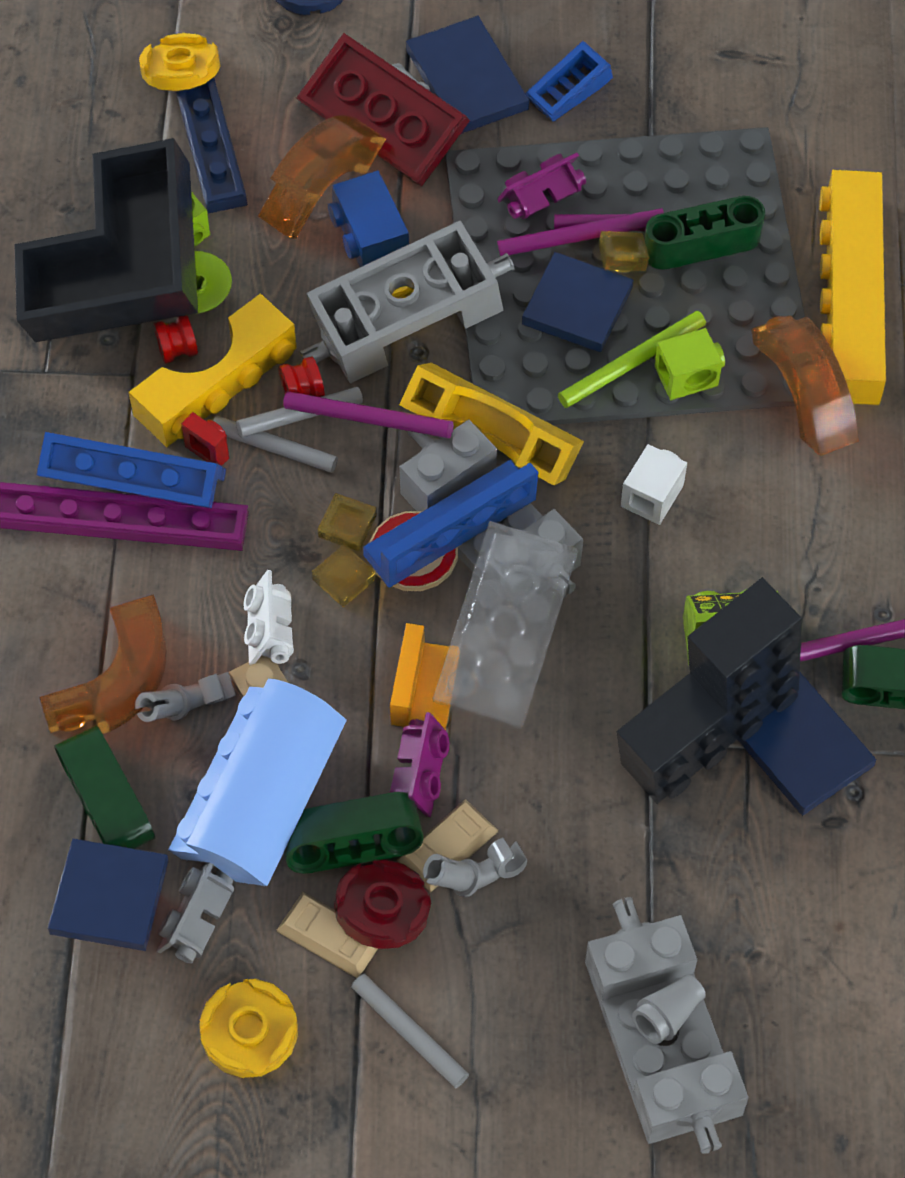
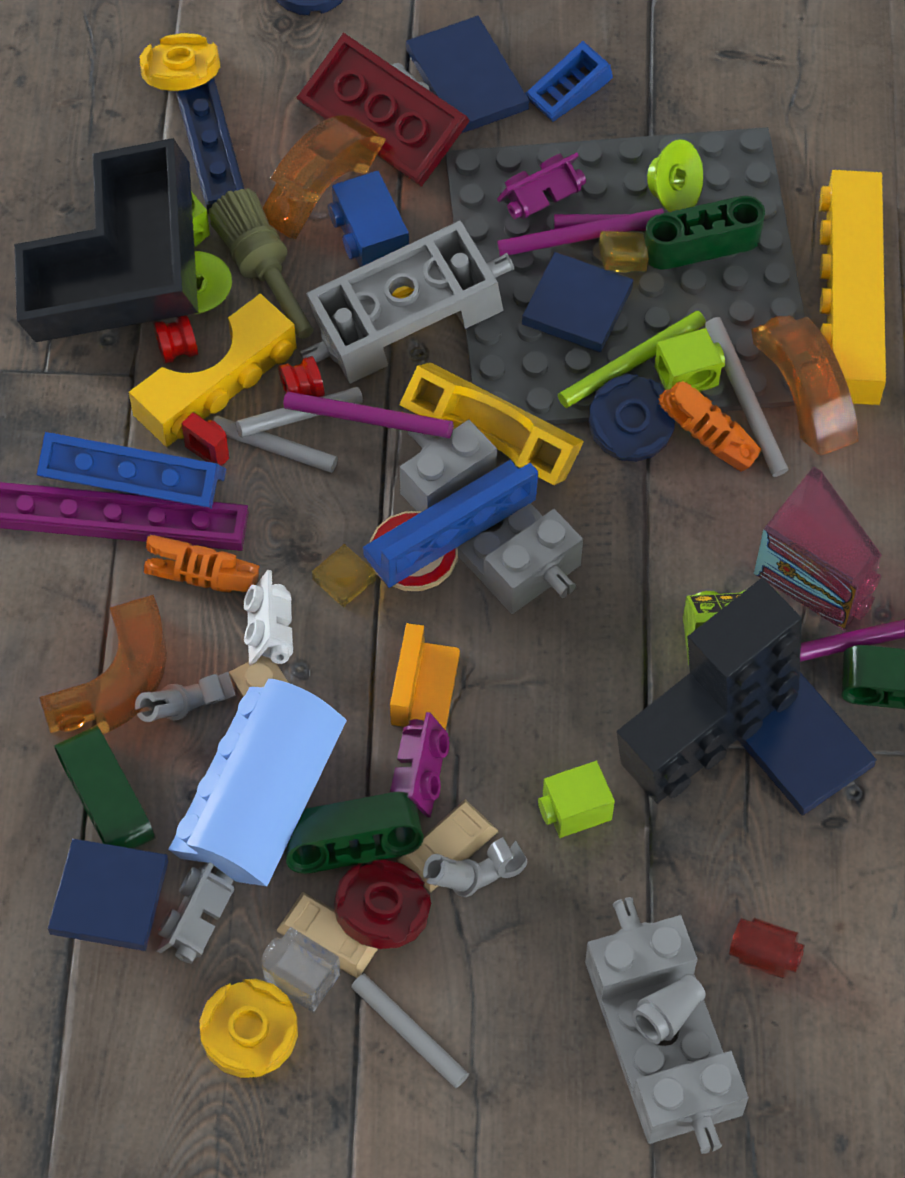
(199, 565): none -> orange hinge
(256, 249): none -> olive piece
(300, 968): none -> clear brick
(347, 522): clear yellow plate -> none
(505, 625): clear brick -> none
(576, 799): none -> lime brick
(629, 419): none -> dark blue tile
(653, 483): white brick -> none
(676, 176): none -> lime piece
(709, 425): none -> orange hinge
(747, 399): none -> light grey bar
(767, 947): none -> clear red brick
(820, 553): none -> clear pink slope

